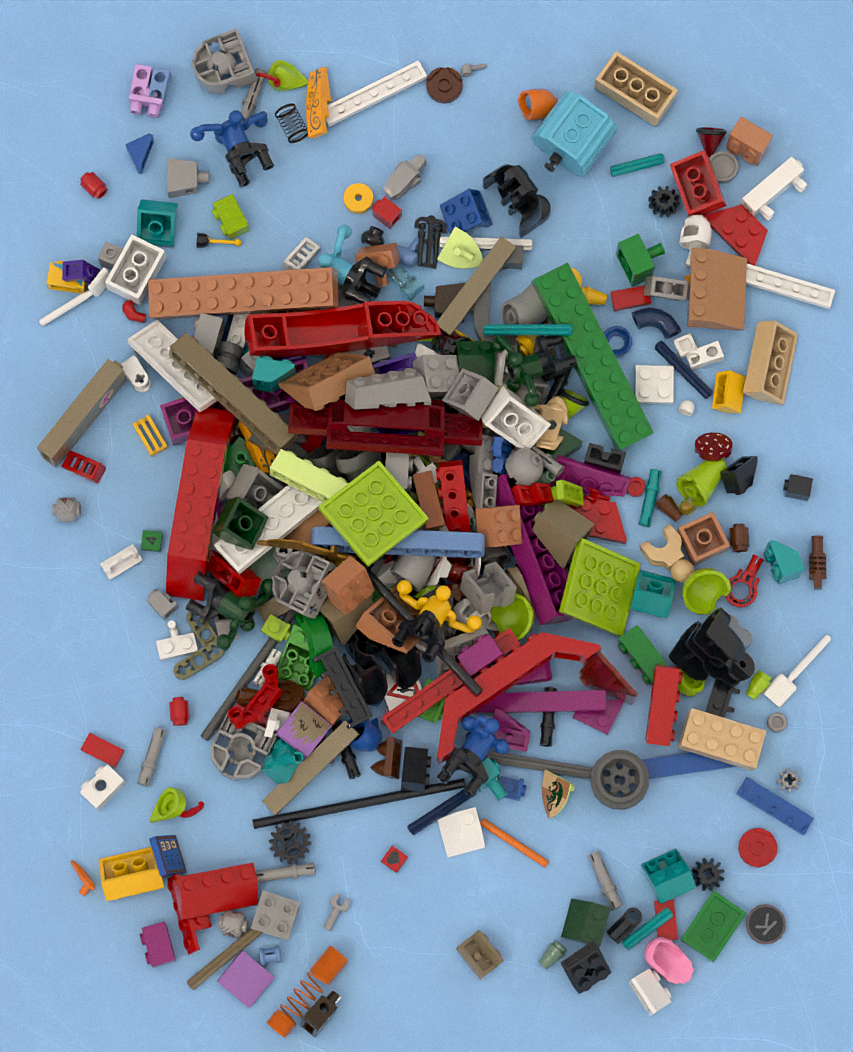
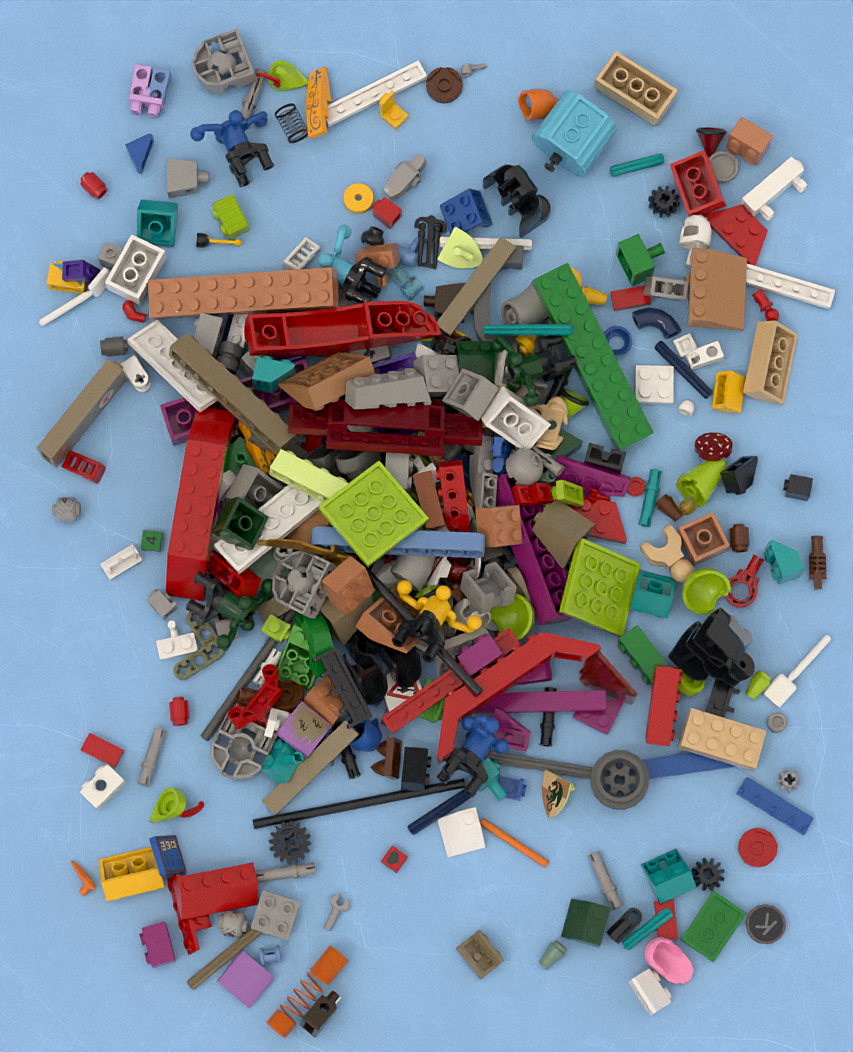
(113, 346): none -> dark grey brick
(142, 422): yellow tile -> none
(392, 112): none -> yellow bracket
(586, 967): black brick -> none
(770, 313): none -> red pin

